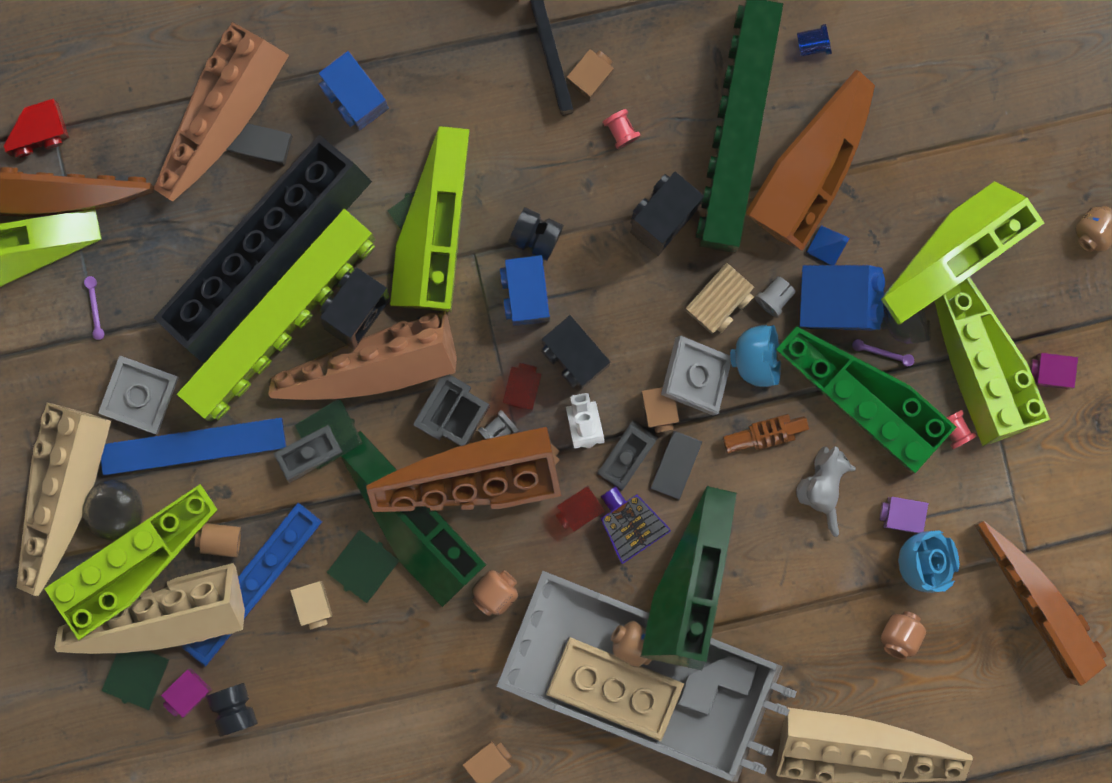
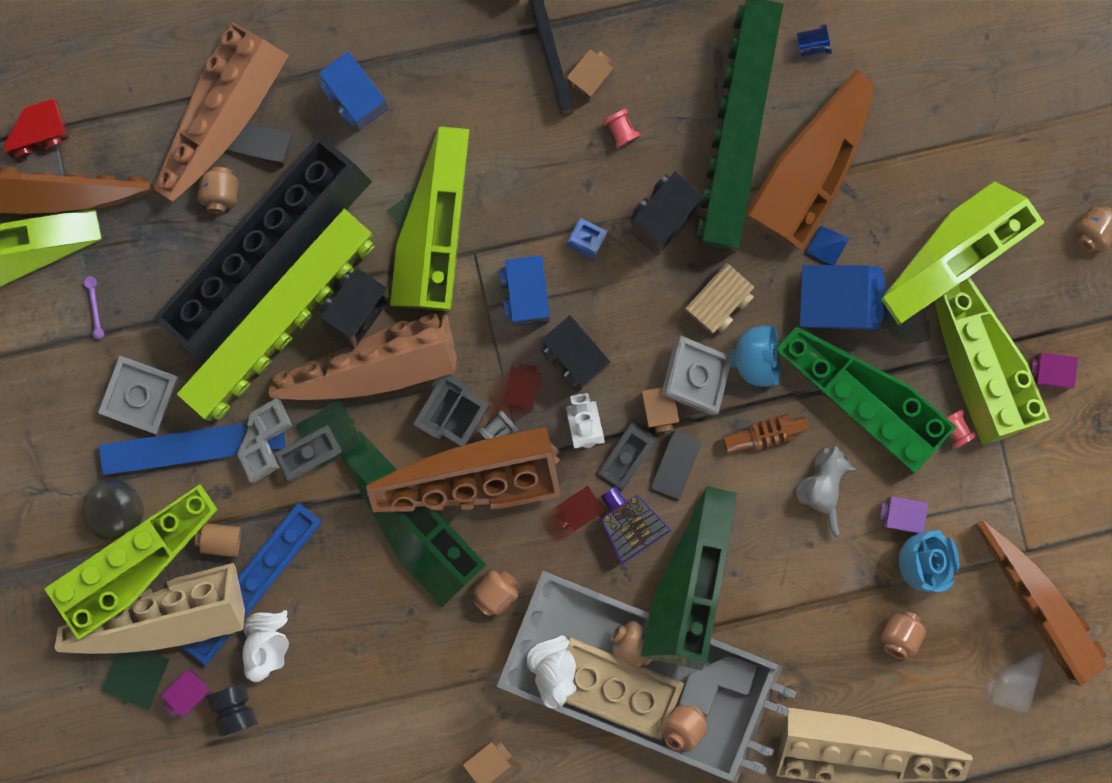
(59, 480): tan wedge -> none
(218, 190): none -> medium nougat head
(262, 426): none -> light grey tile
(264, 646): none -> white hair
(312, 605): tan brick -> none
(363, 566): clear green piece -> none
(535, 233): black wheel -> none
(554, 670): none -> white hair
(586, 238): none -> blue tile
(684, 728): none -> nougat head
(775, 296): light grey bush -> none
(907, 360): medium lavender hinge -> none
(1016, 683): none -> clear slope

